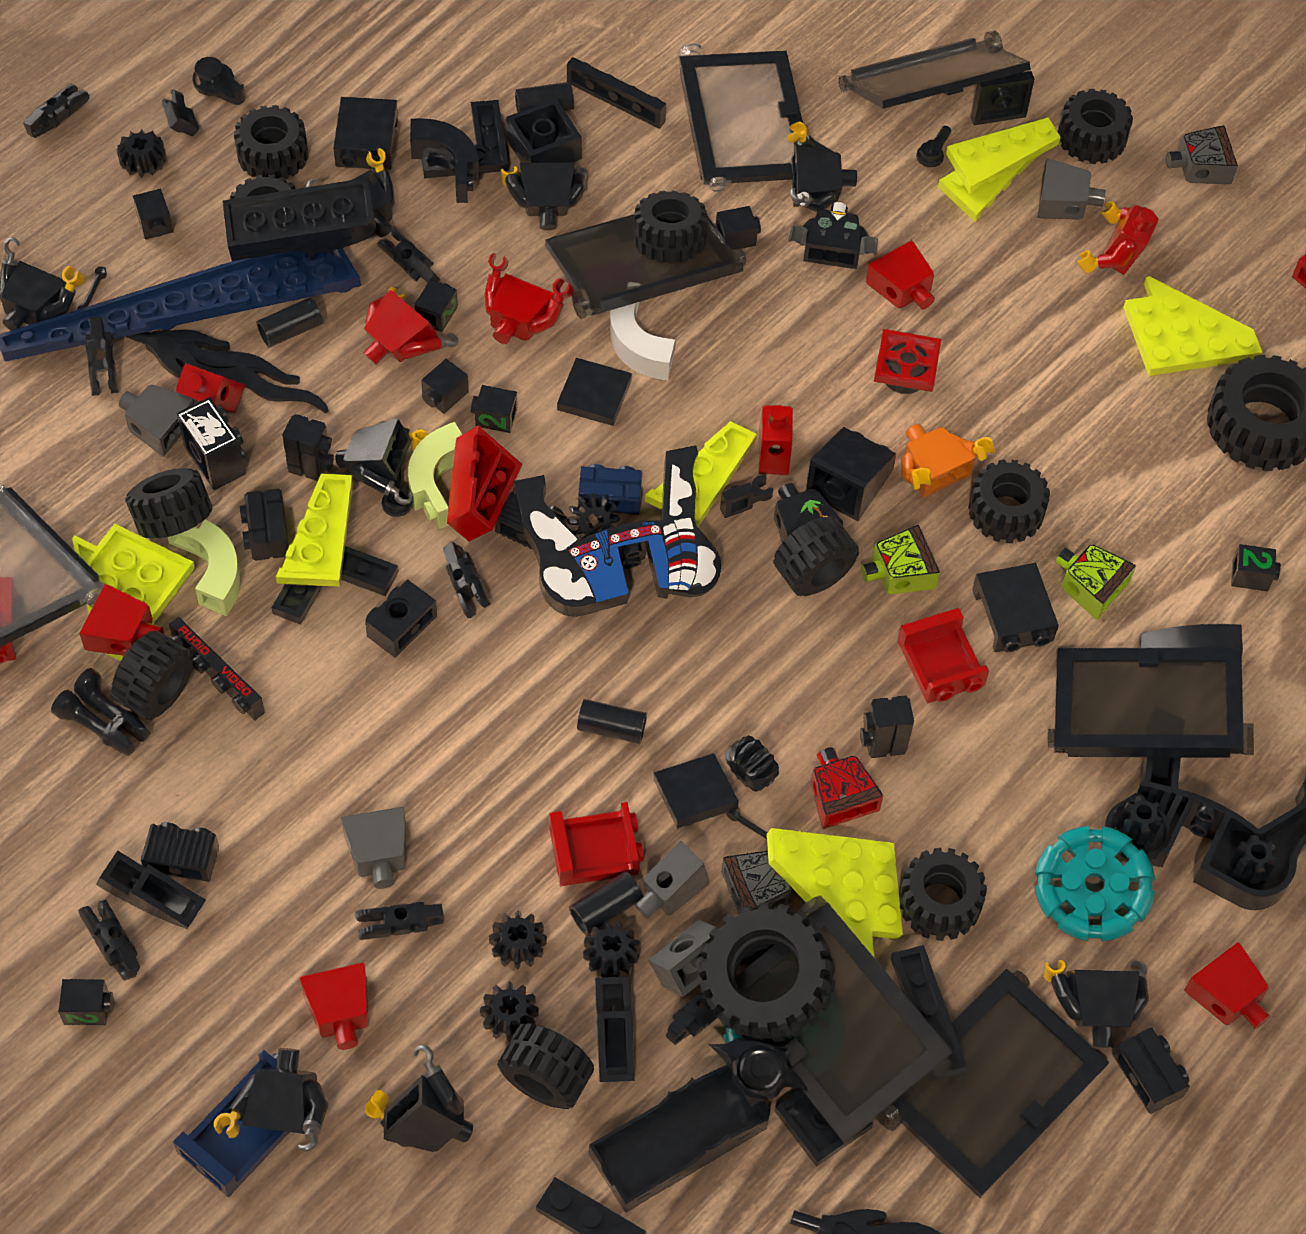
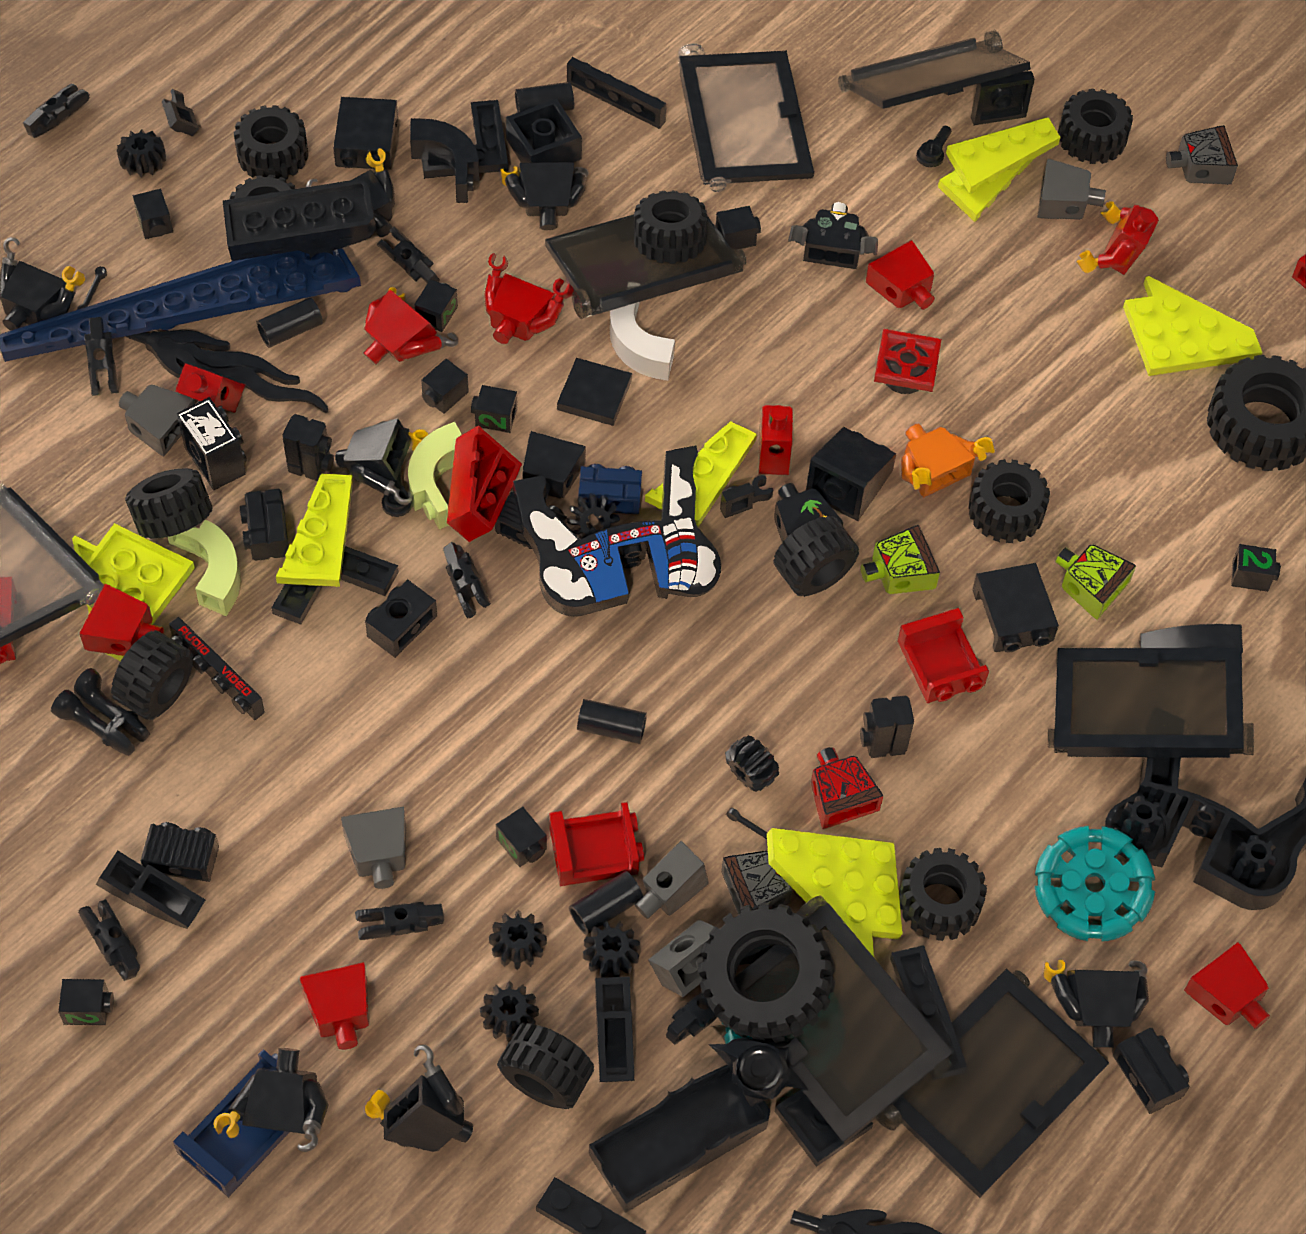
(218, 81): black piece -> none
(521, 837): none -> black brick
(556, 460): none -> black torso
(695, 790): black tile -> none
(816, 172): black torso -> none

